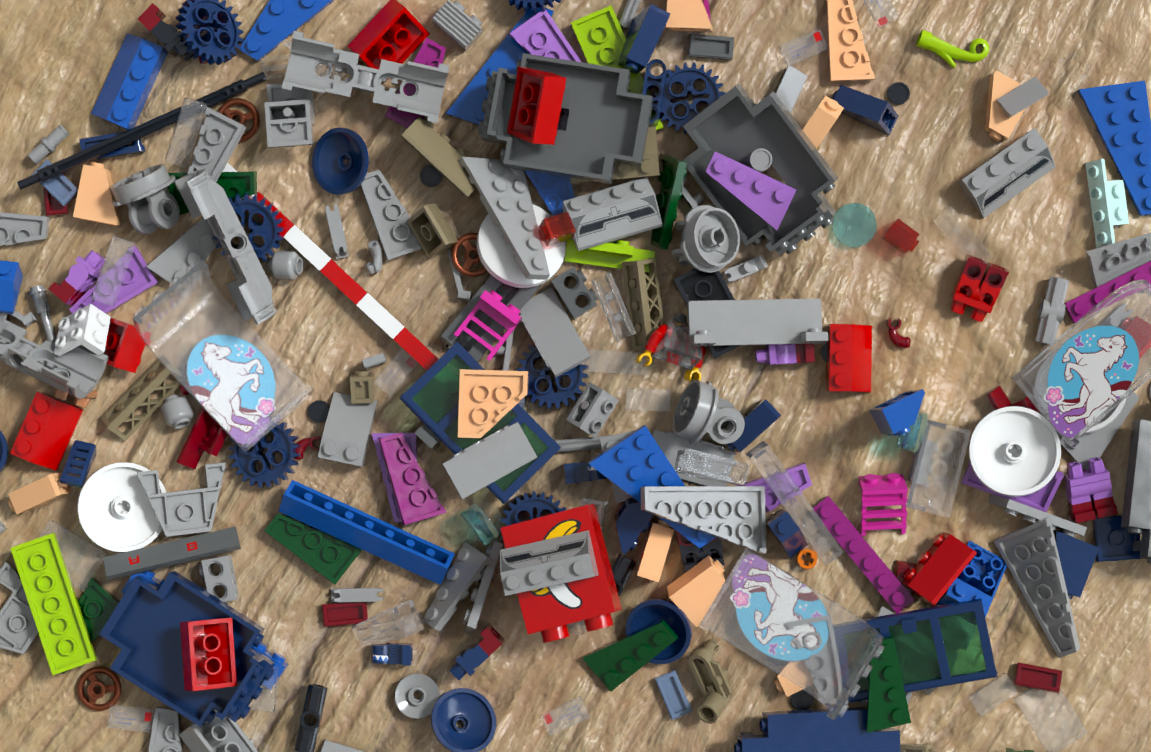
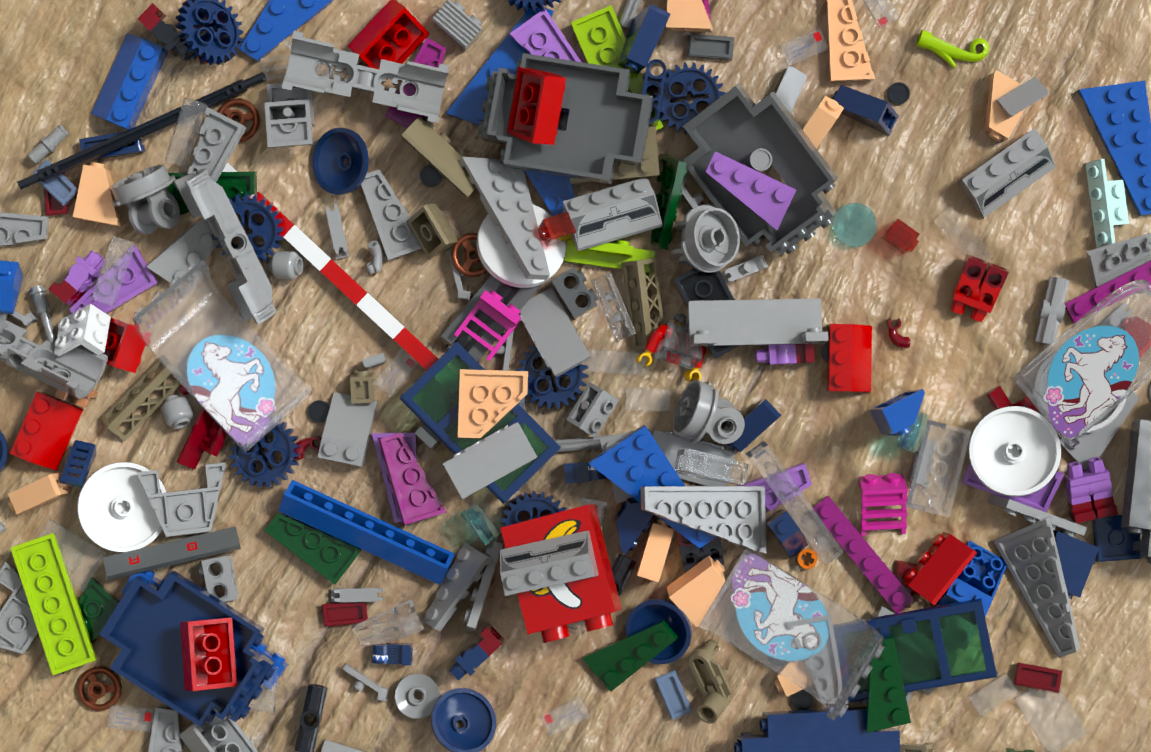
(363, 680): none -> light grey piece

